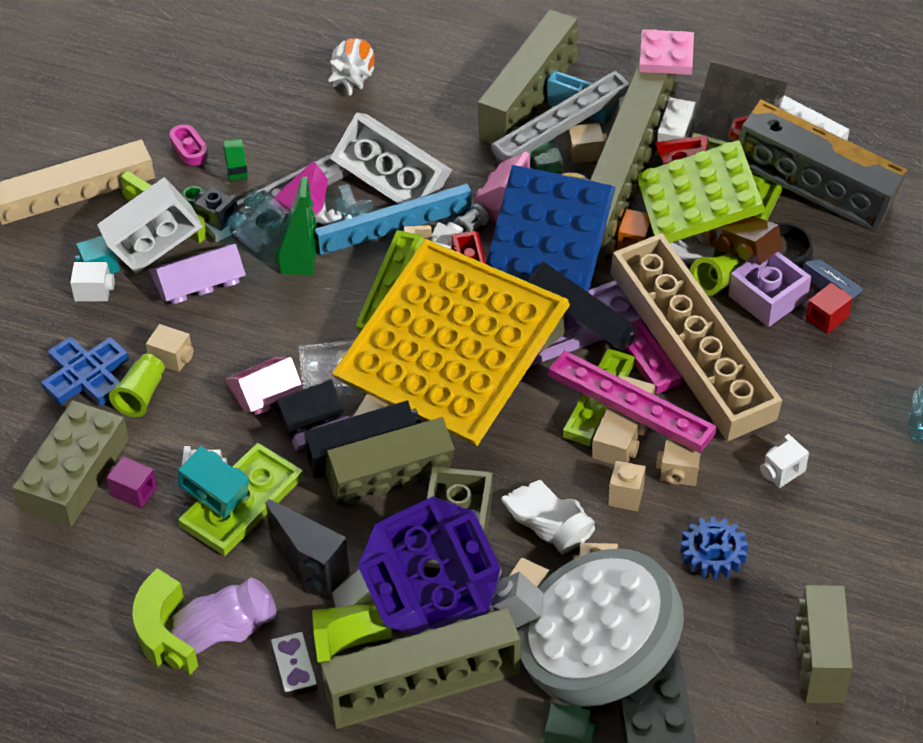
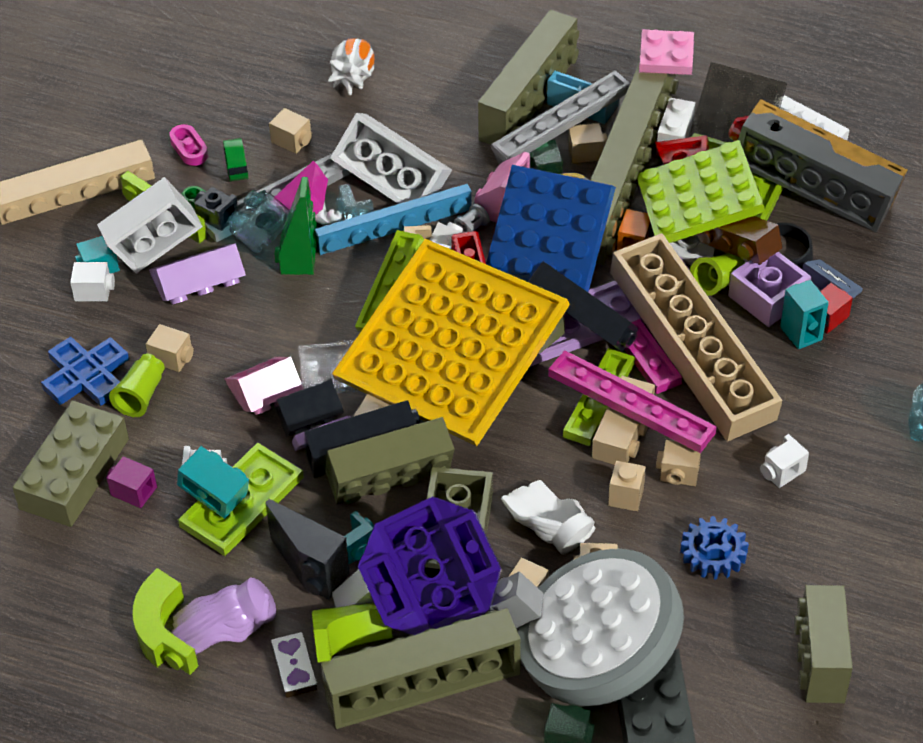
(290, 130): none -> tan brick
(358, 537): none -> teal bracket
(804, 314): none -> teal brick

